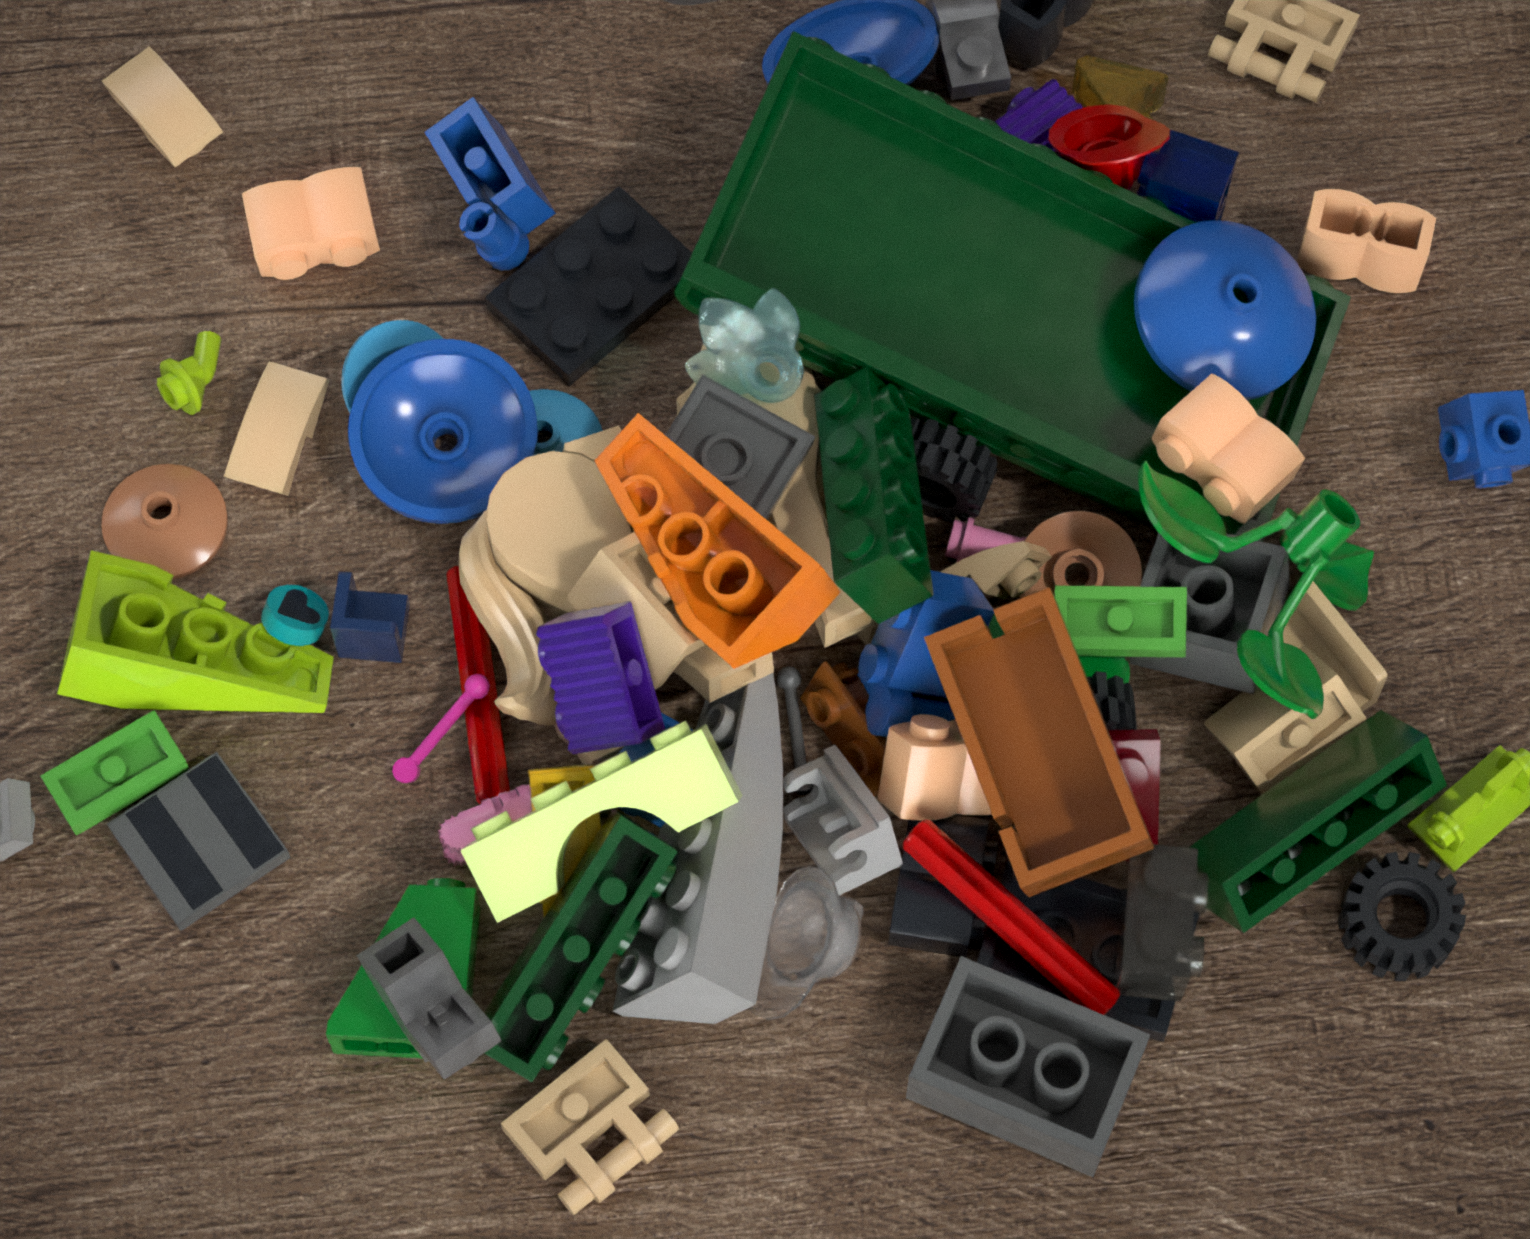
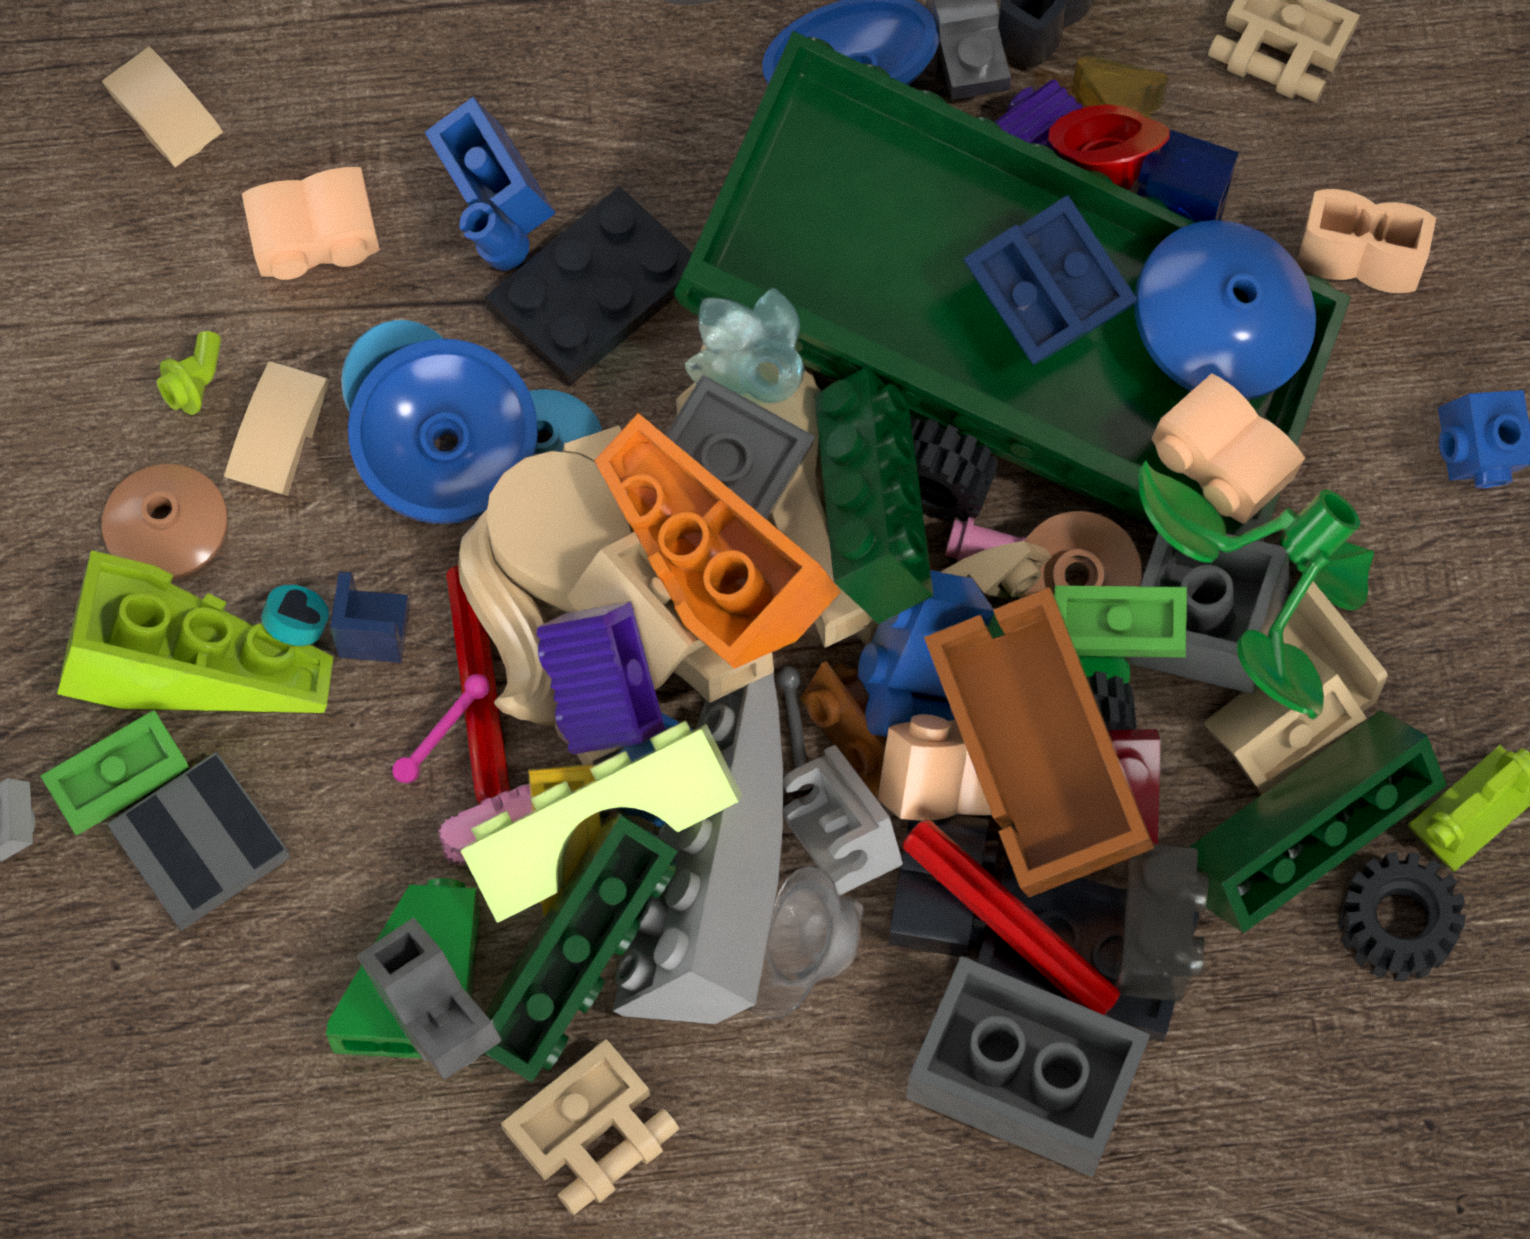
(1050, 280): none -> dark blue slope

